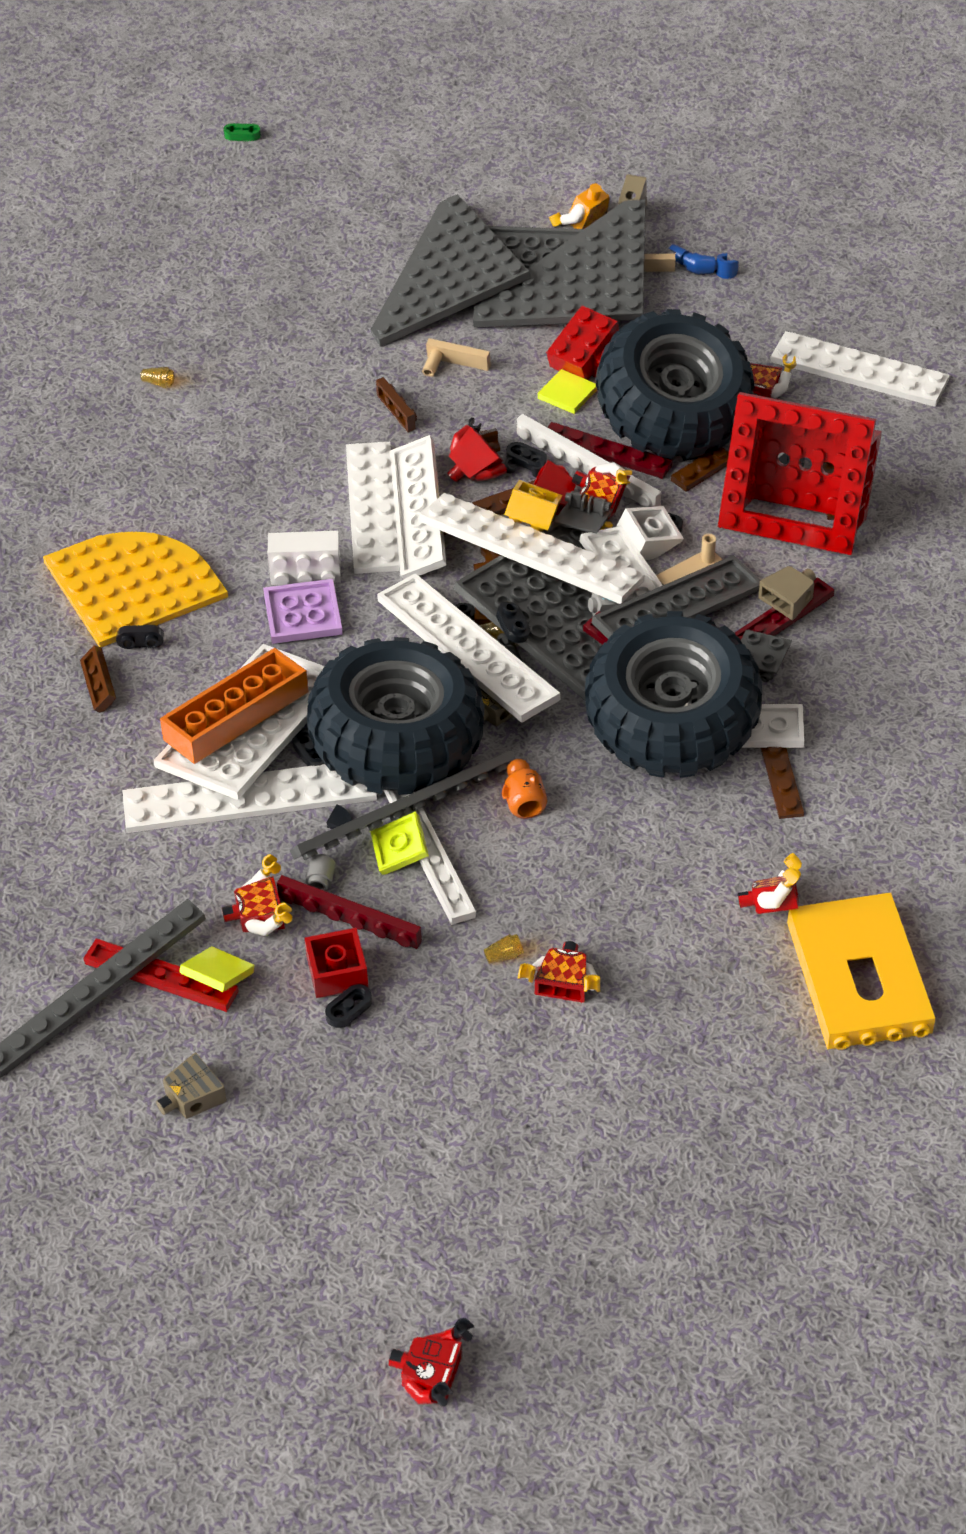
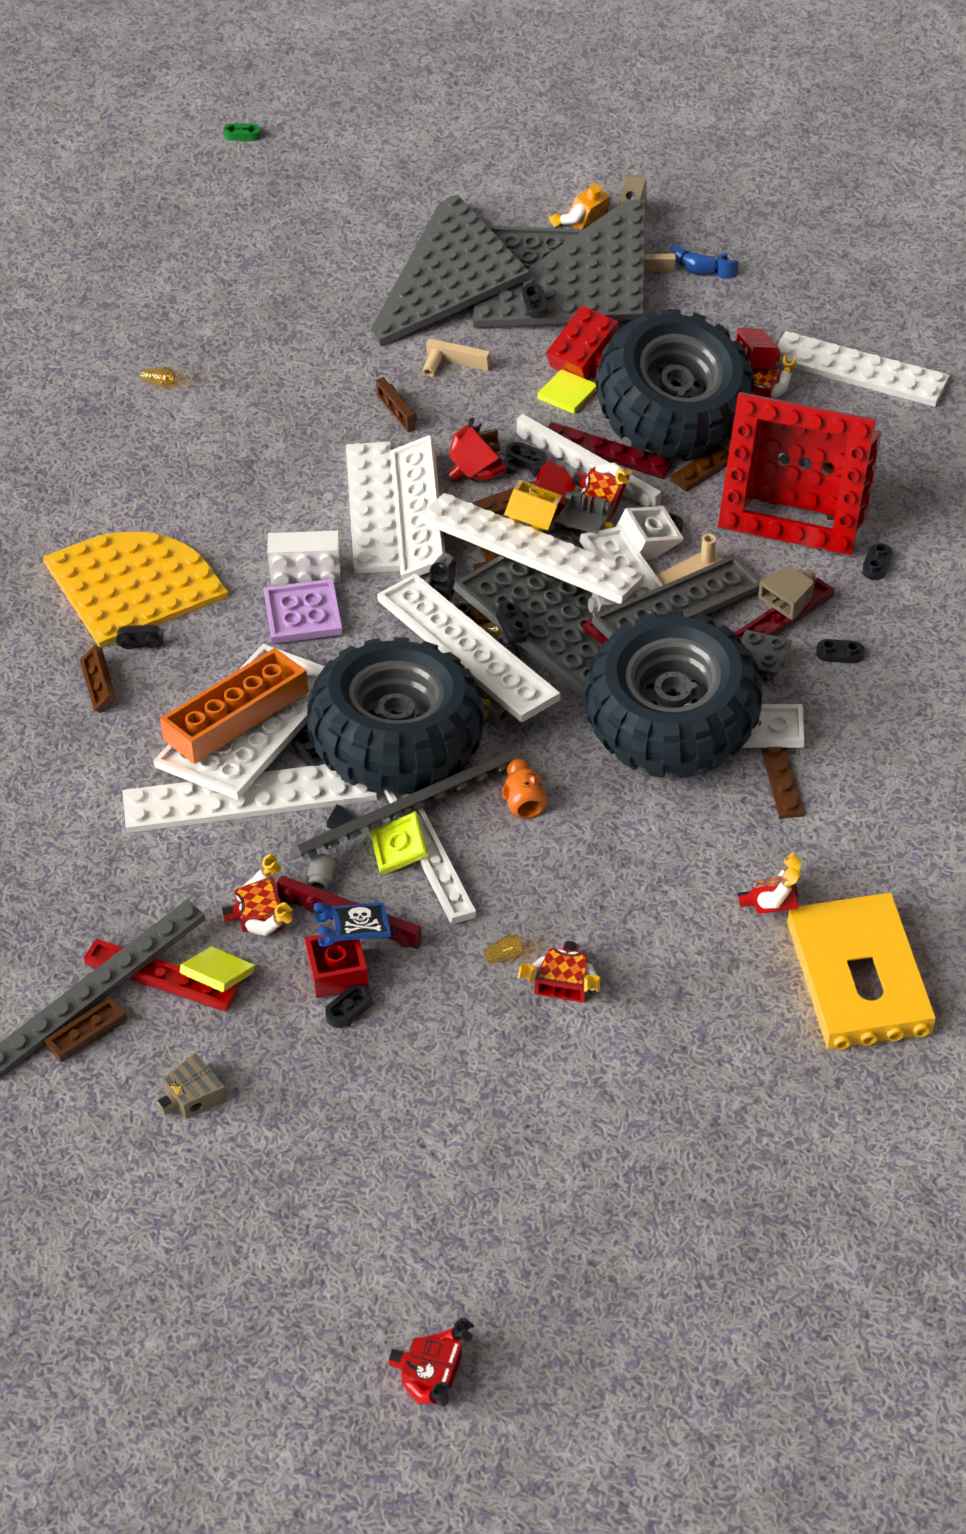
(85, 1029): none -> reddish brown plate
(352, 922): none -> flag
(443, 580): none -> black piece
(534, 300): none -> black plate
(758, 347): none -> red brick
(840, 651): none -> black plate
(877, 561): none -> black plate

